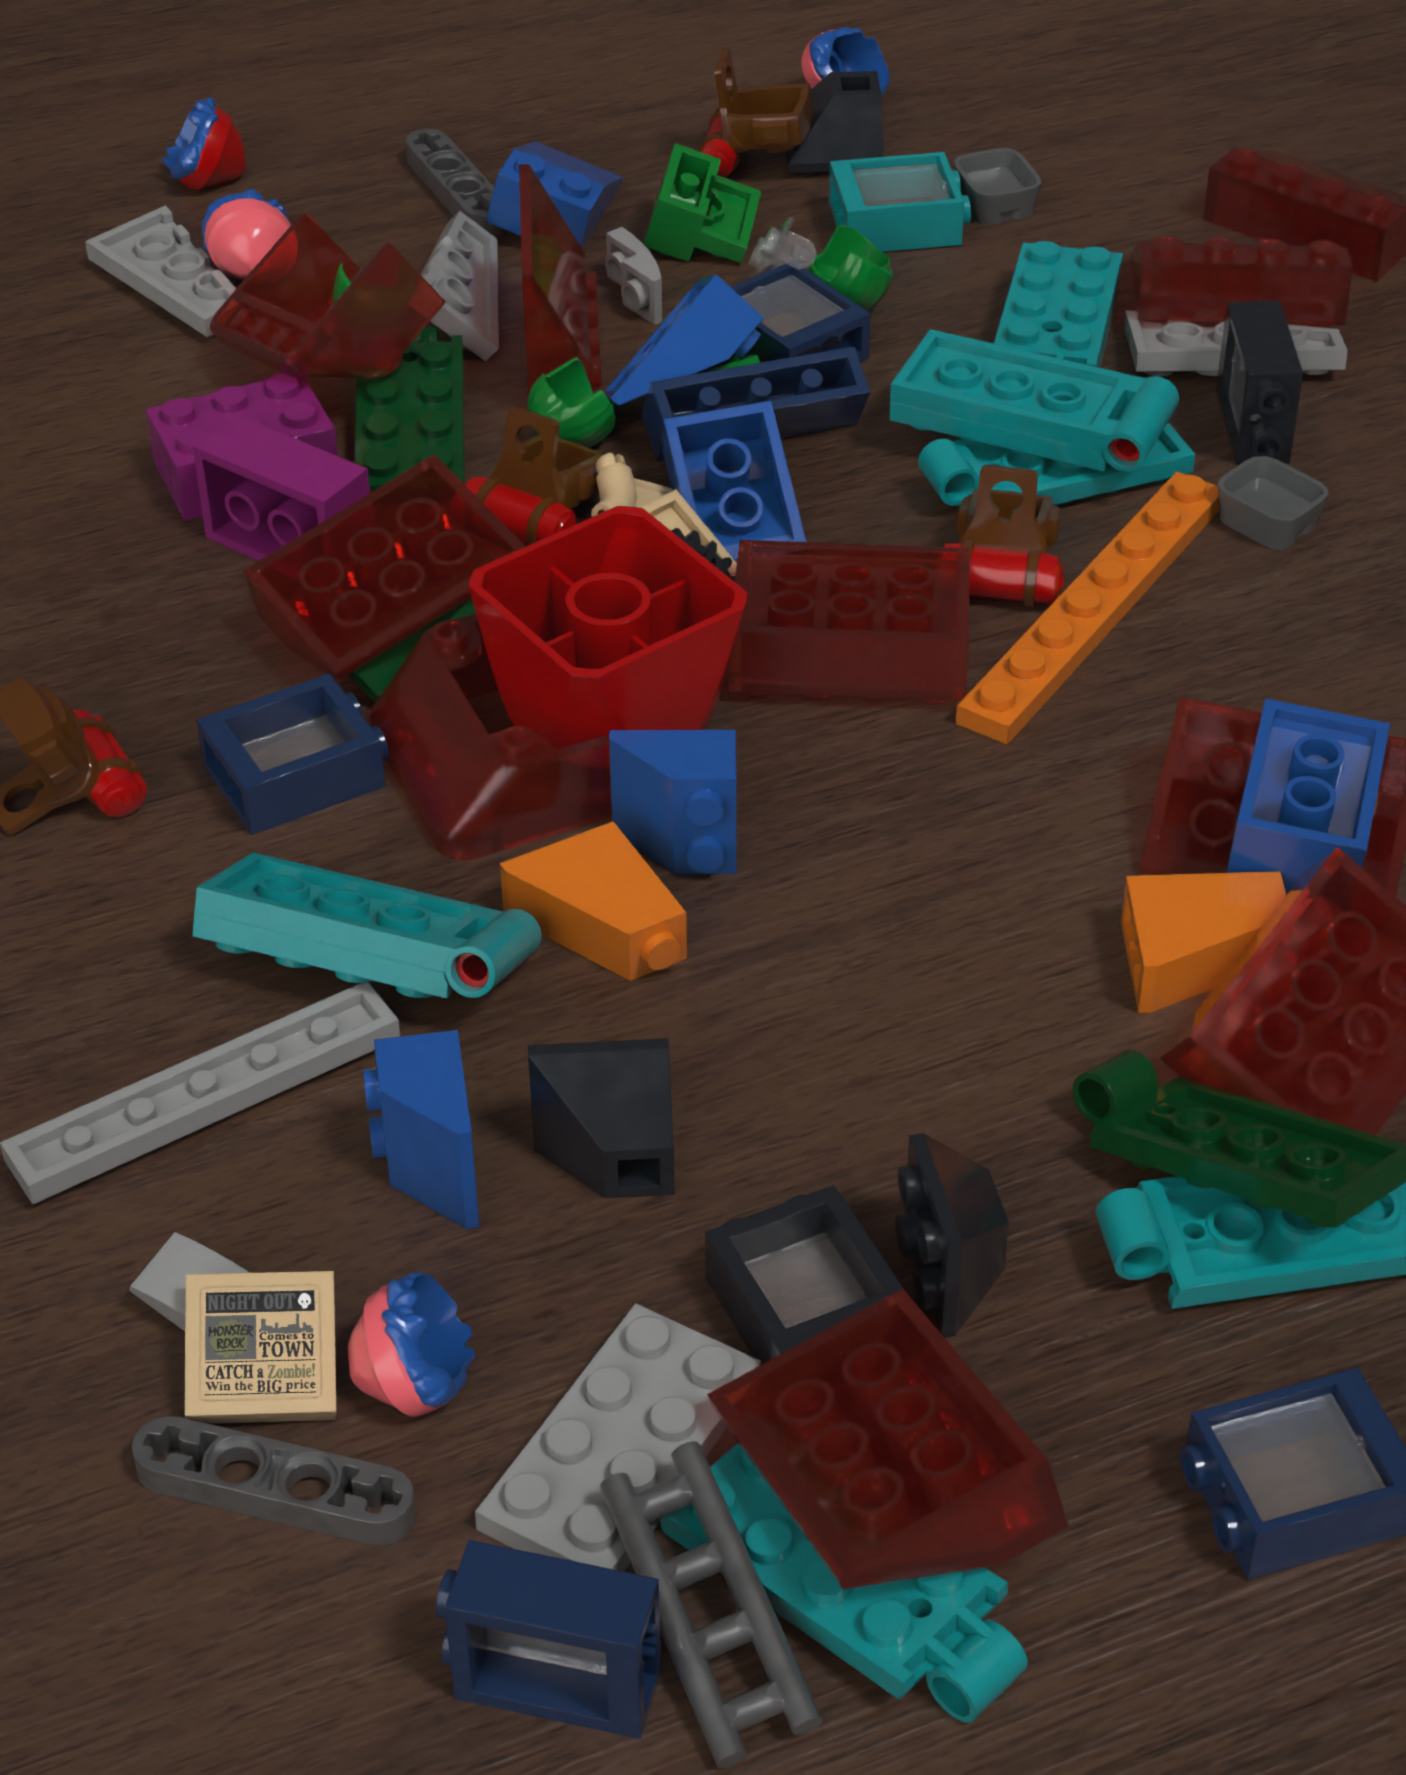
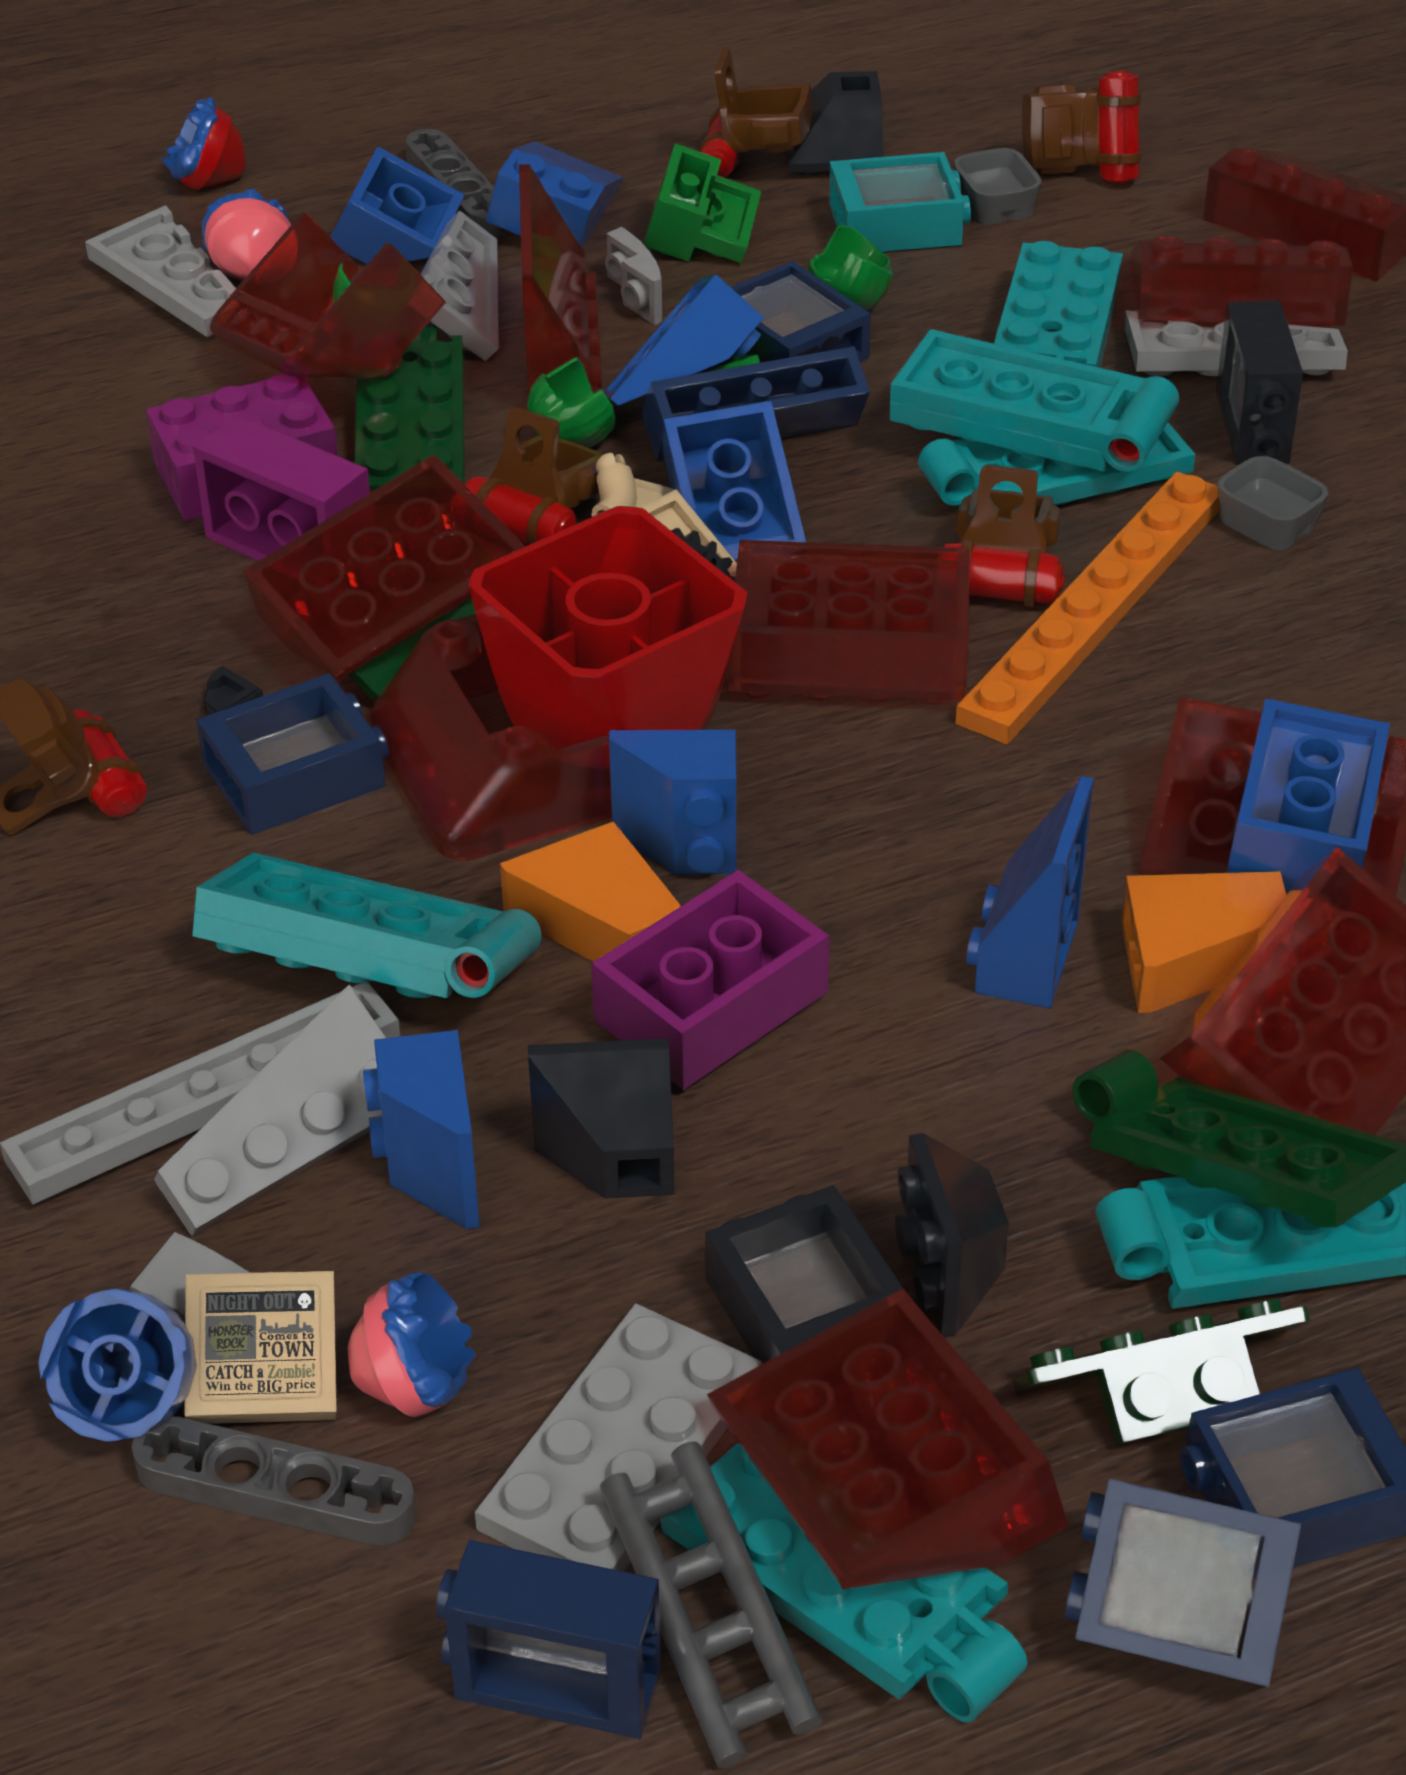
(117, 1364): none -> blue cylinder
(228, 690): none -> black tile
(281, 1121): none -> light grey wing
(395, 207): none -> blue slope
(712, 976): none -> magenta brick
(782, 248): clear hinge -> none
(843, 51): blue hair -> none
(1035, 907): none -> blue slope
(1085, 127): none -> reddish brown piece
(1160, 1382): none -> bracket
(1178, 1578): none -> window

